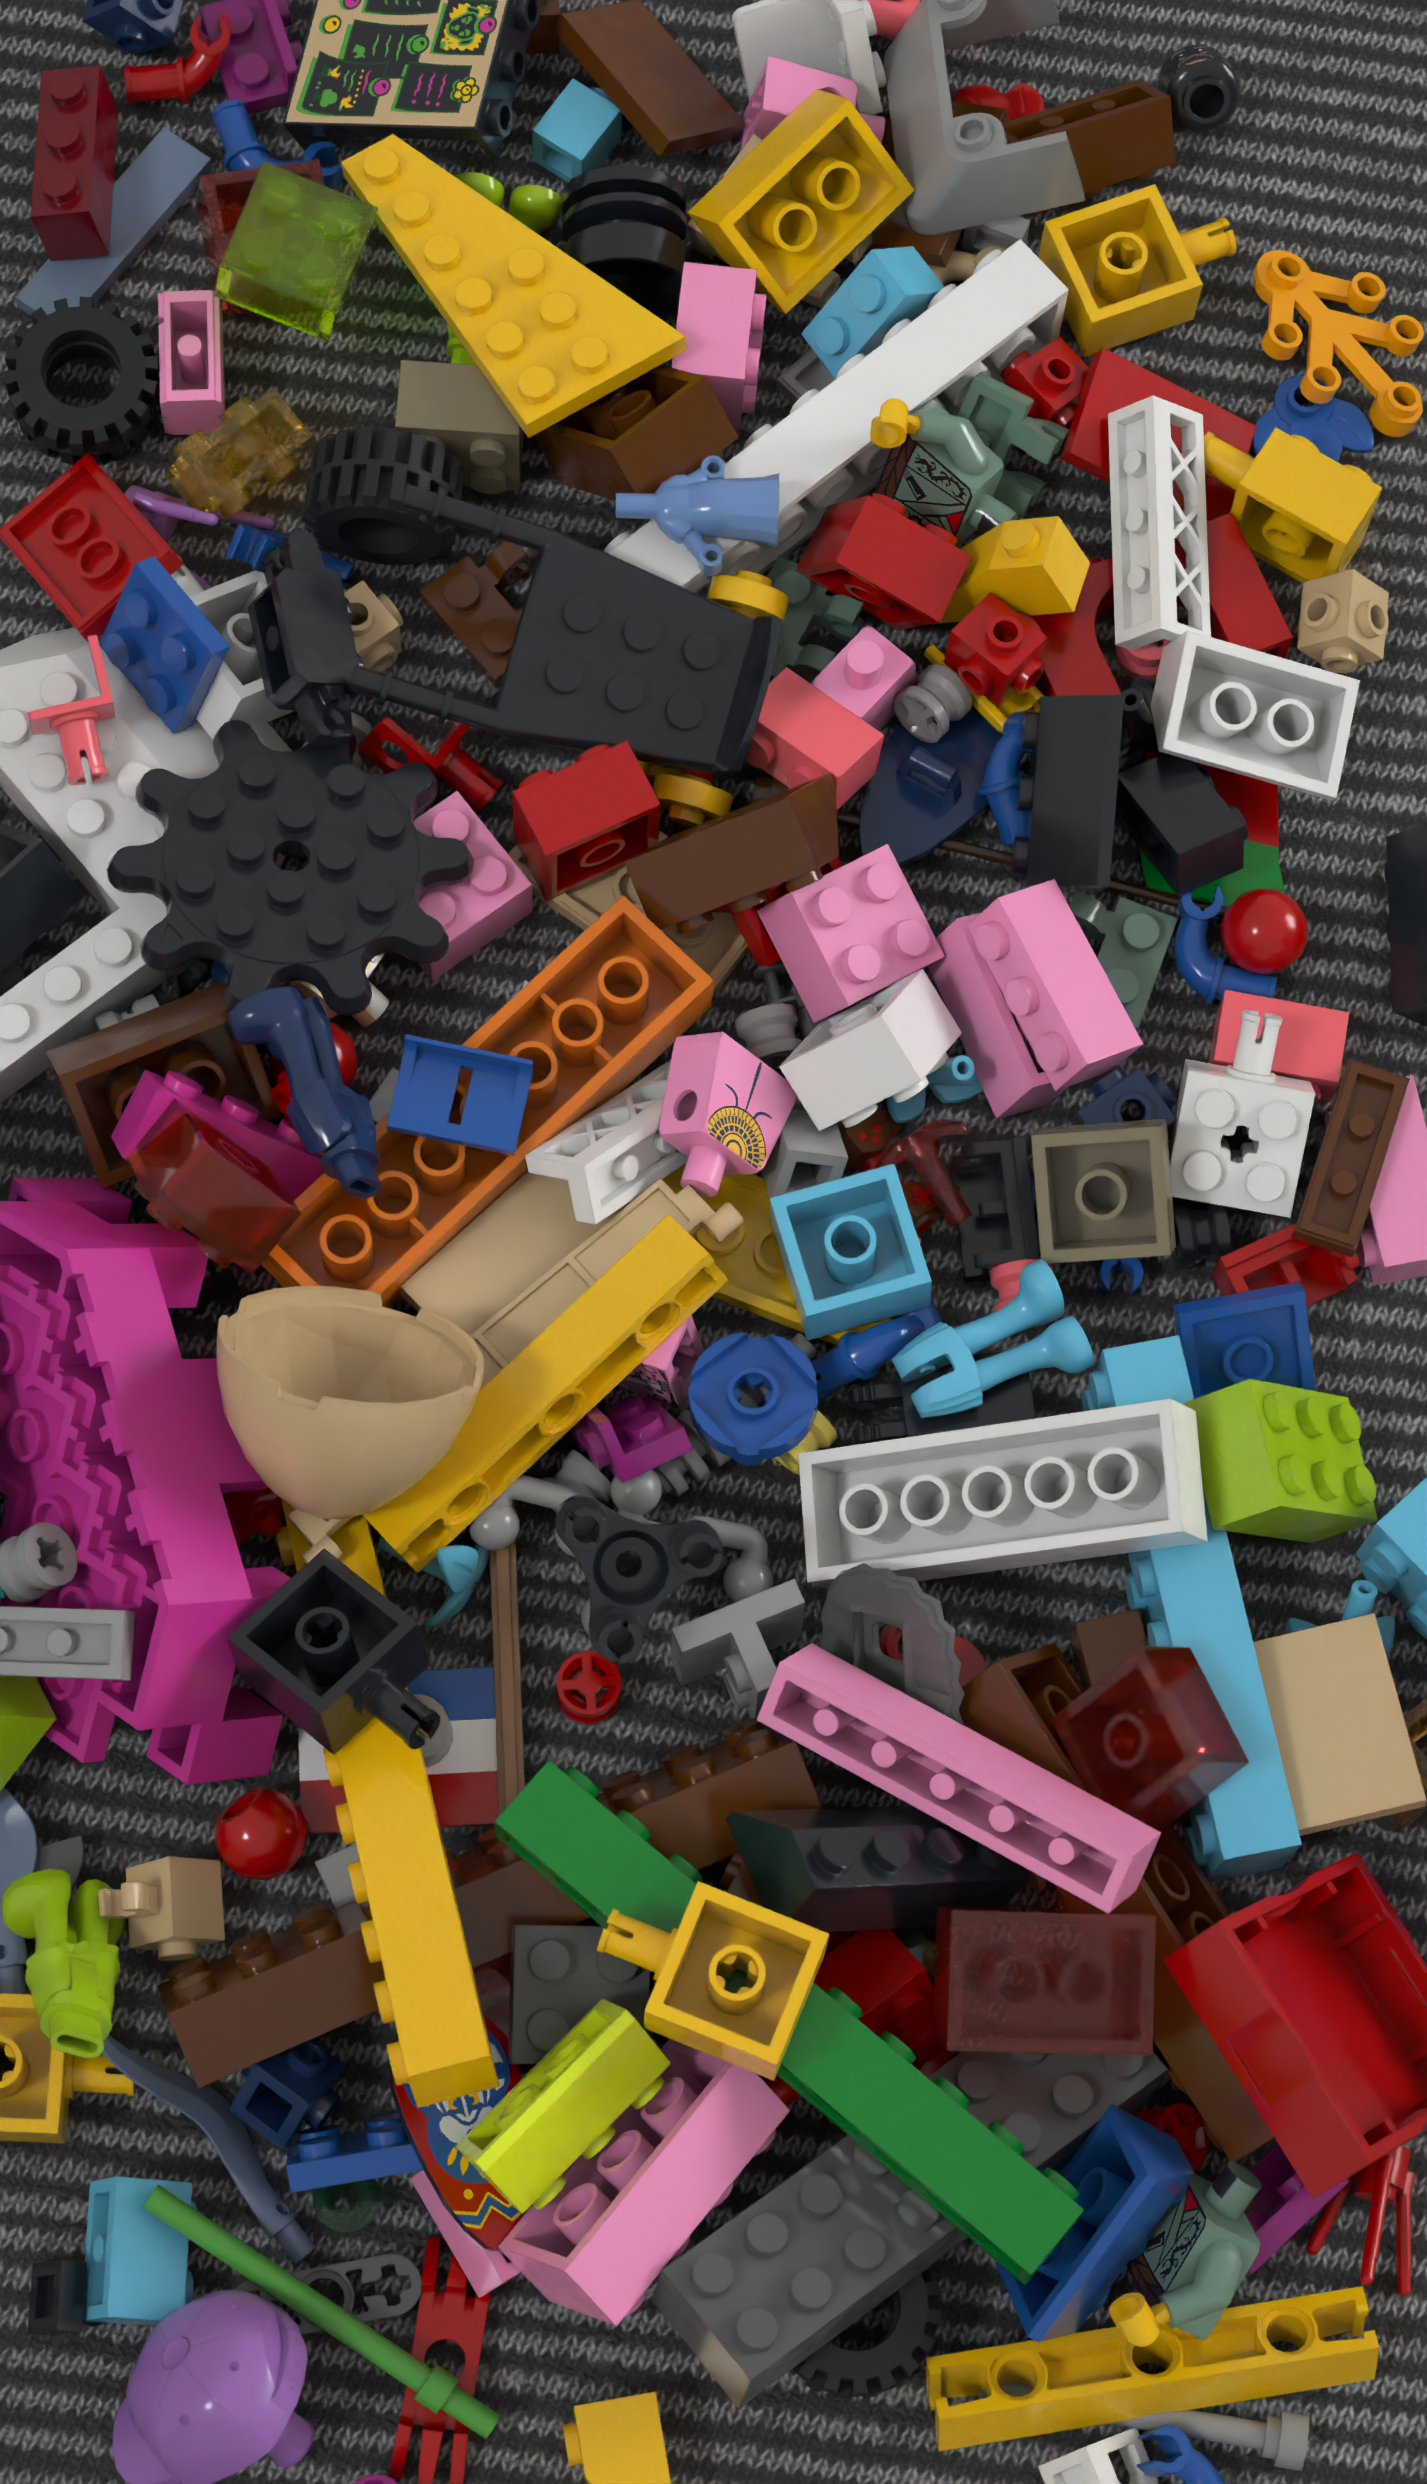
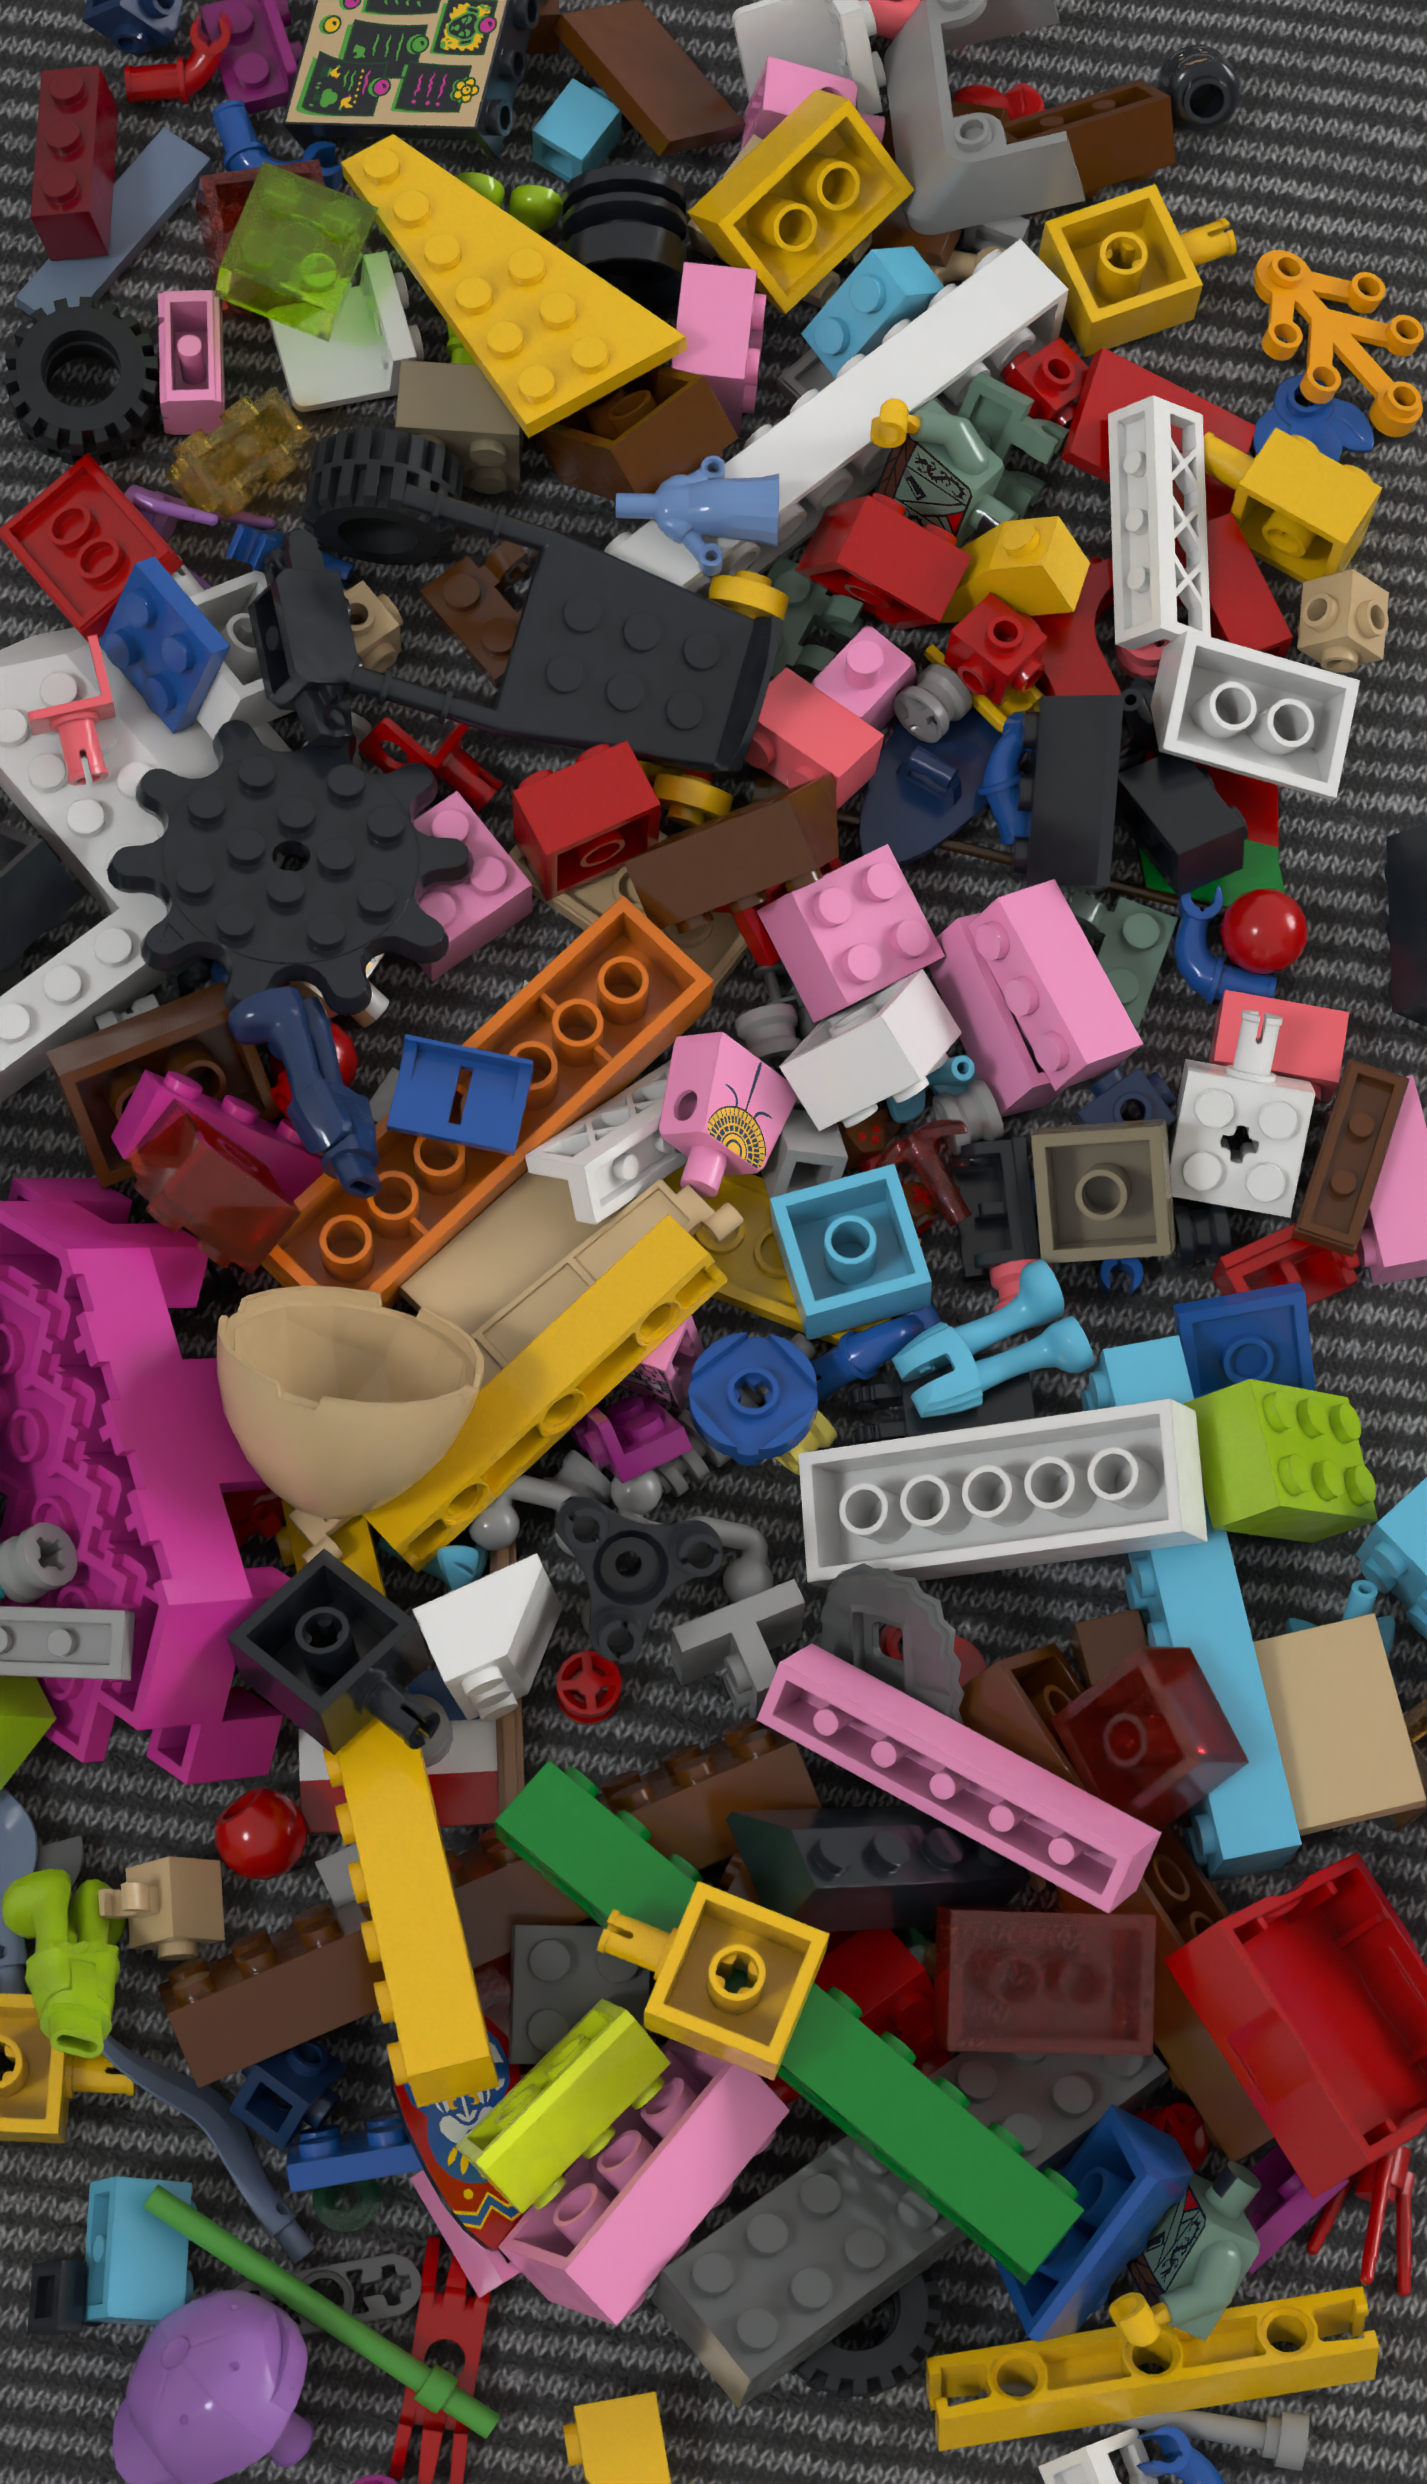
(364, 347): none -> white bracket
(492, 1636): none -> white slope
(973, 1107): none -> light grey wheel

